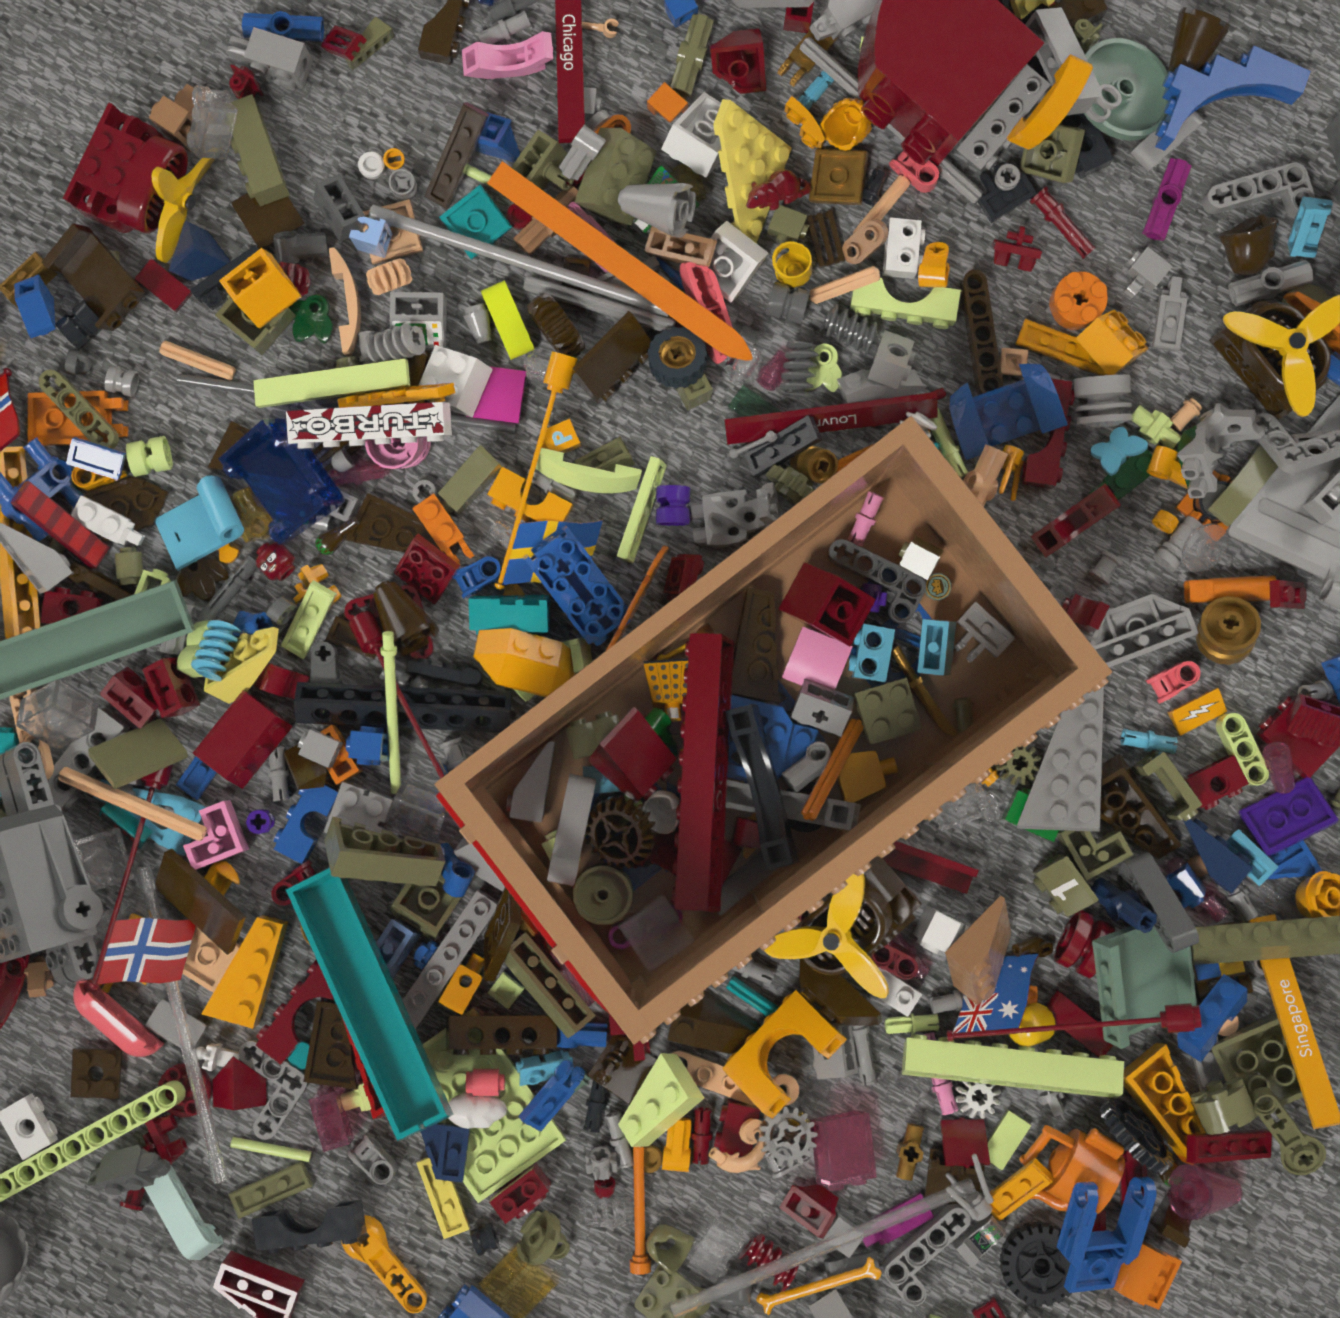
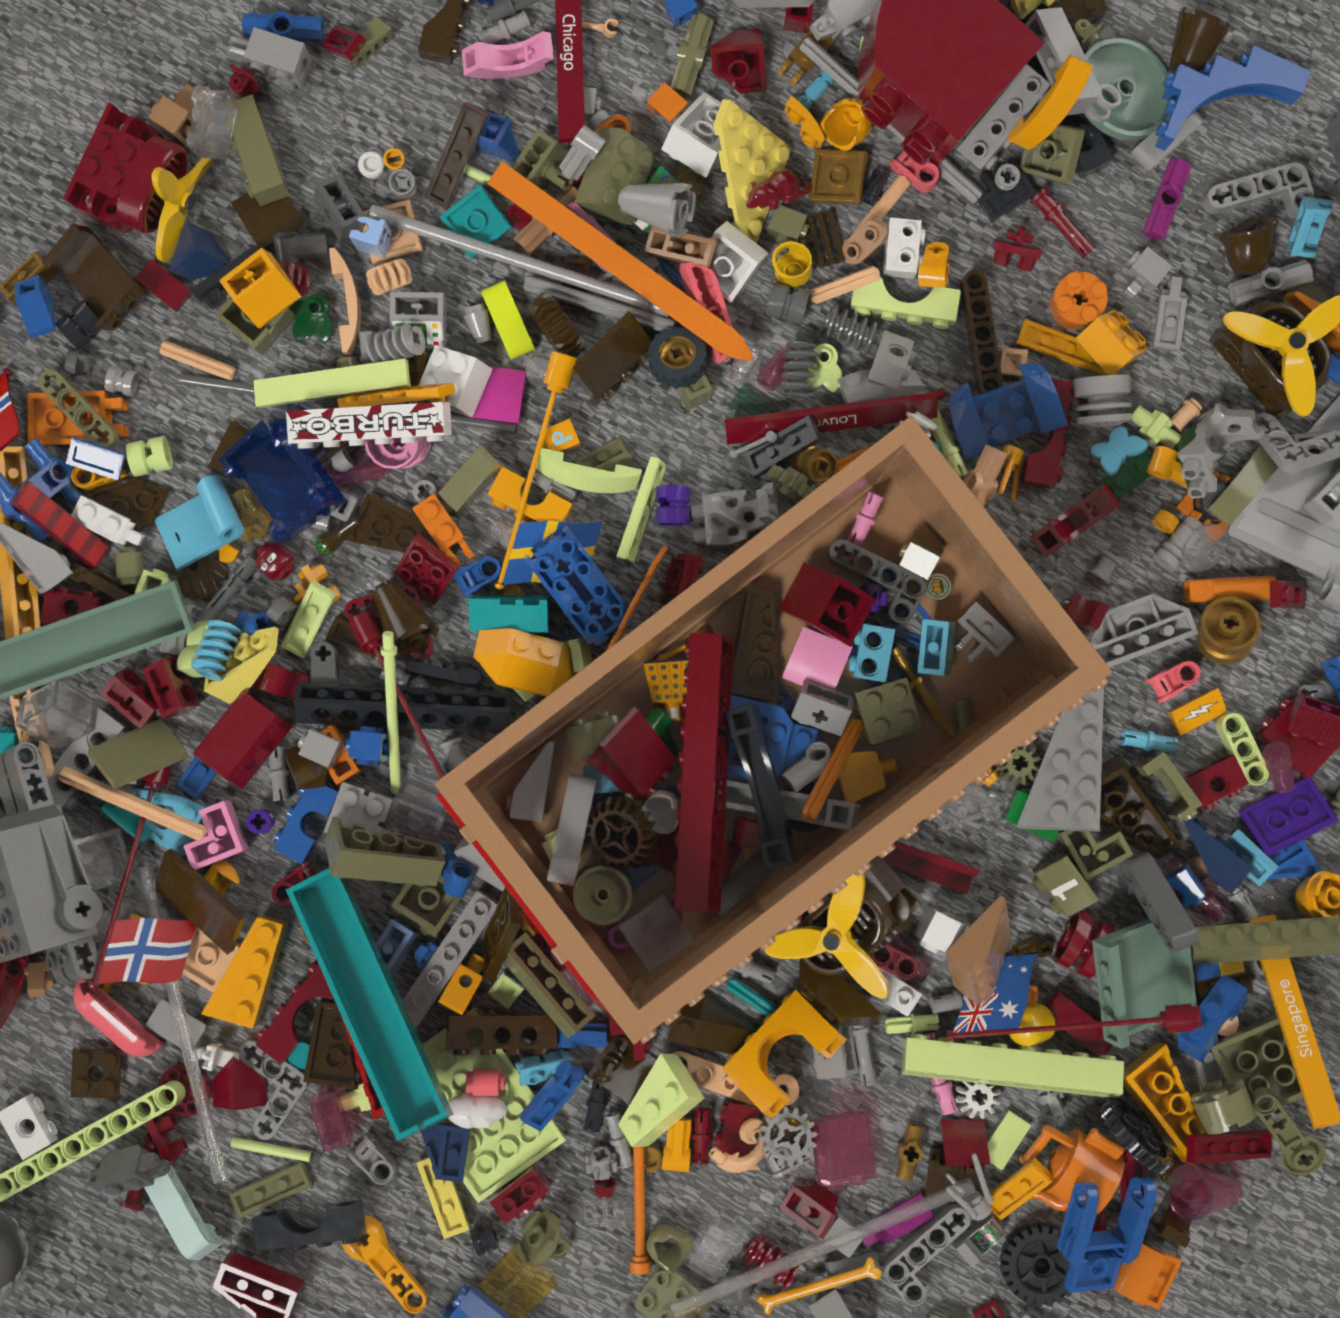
(1124, 905): dark blue piece -> none

